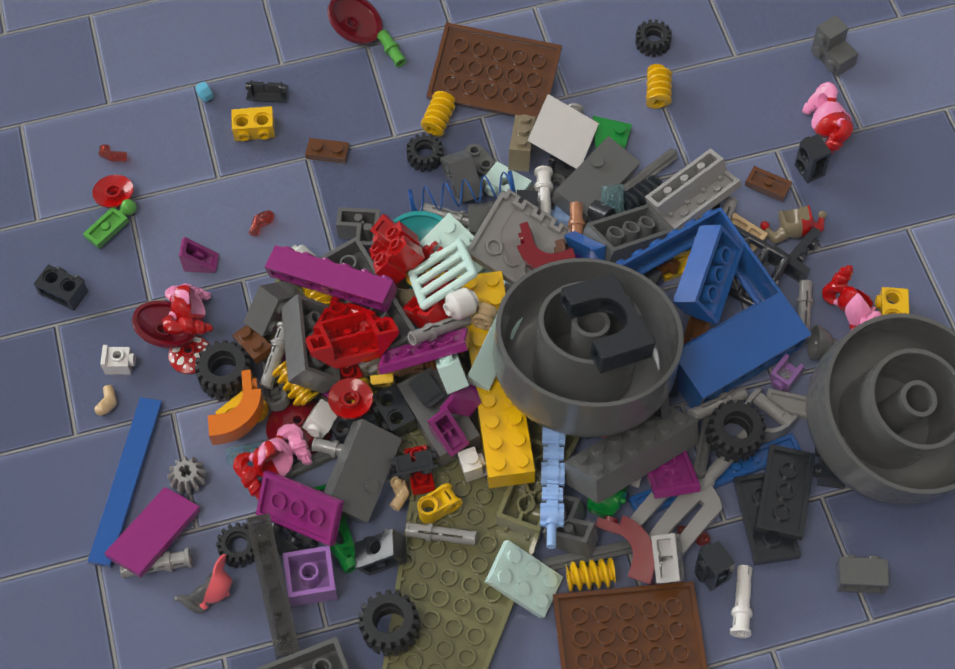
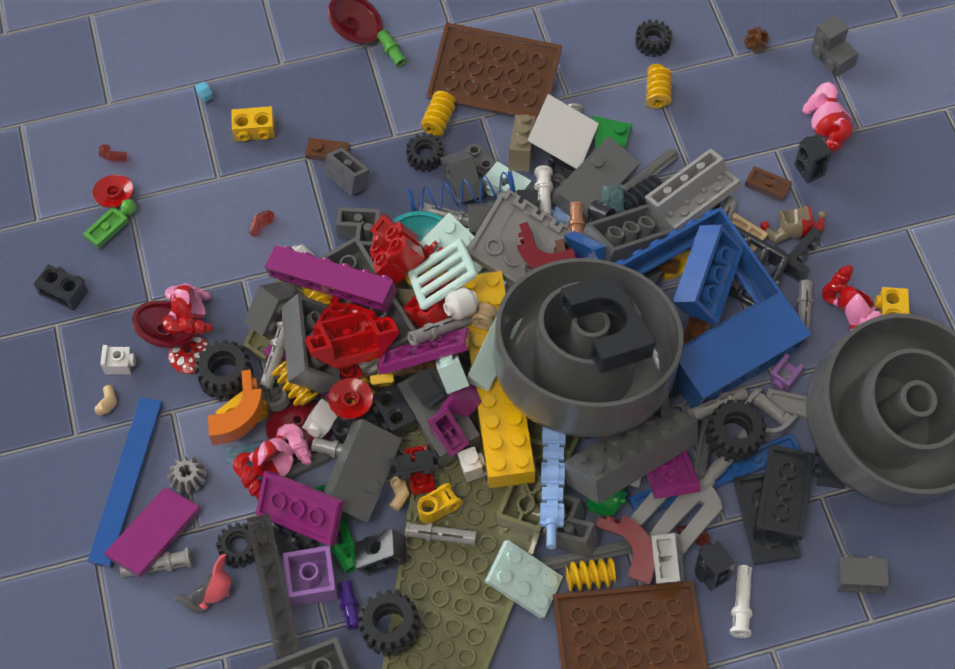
(197, 257): magenta slope -> none
(253, 343): reddish brown plate -> none
(266, 92): black hinge -> none
(346, 171): none -> flat silver brick
(349, 604): none -> dark purple pin
(756, 39): none -> reddish brown gear
(819, 342): dark grey piece -> none

